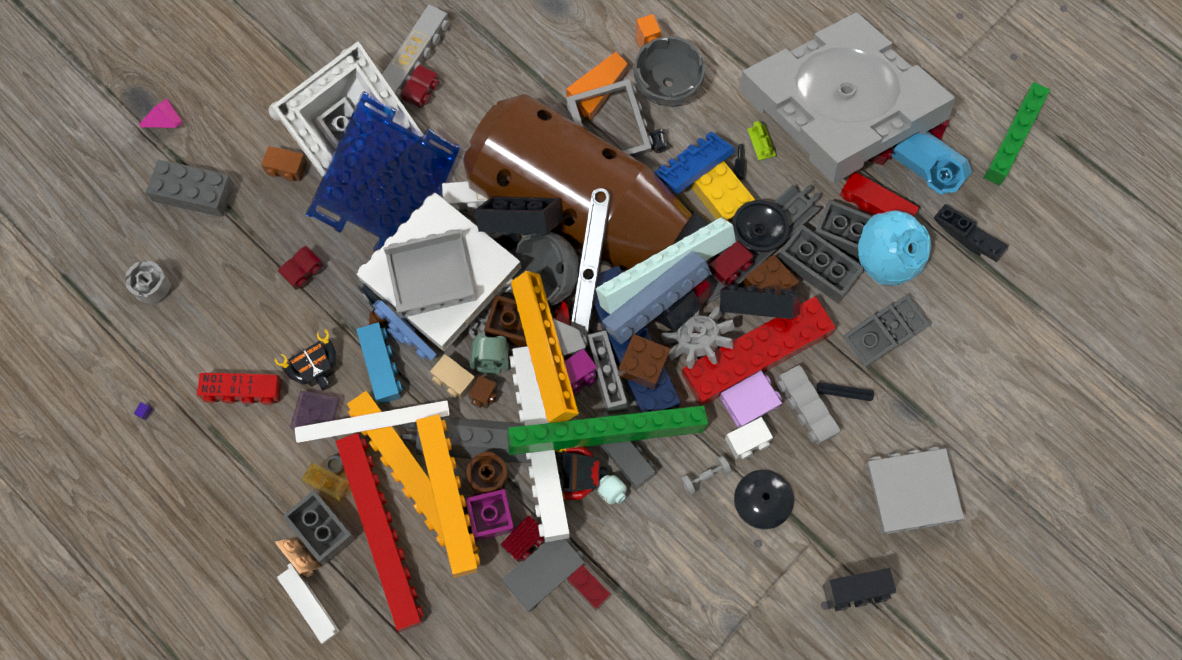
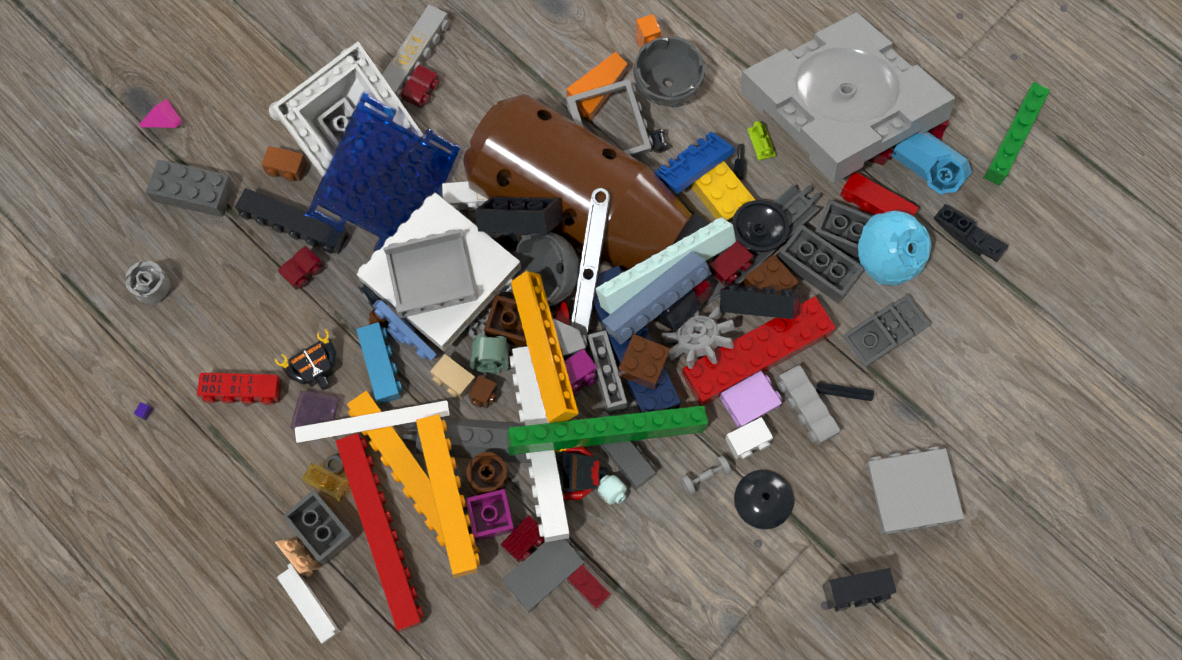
(289, 220): none -> black brick

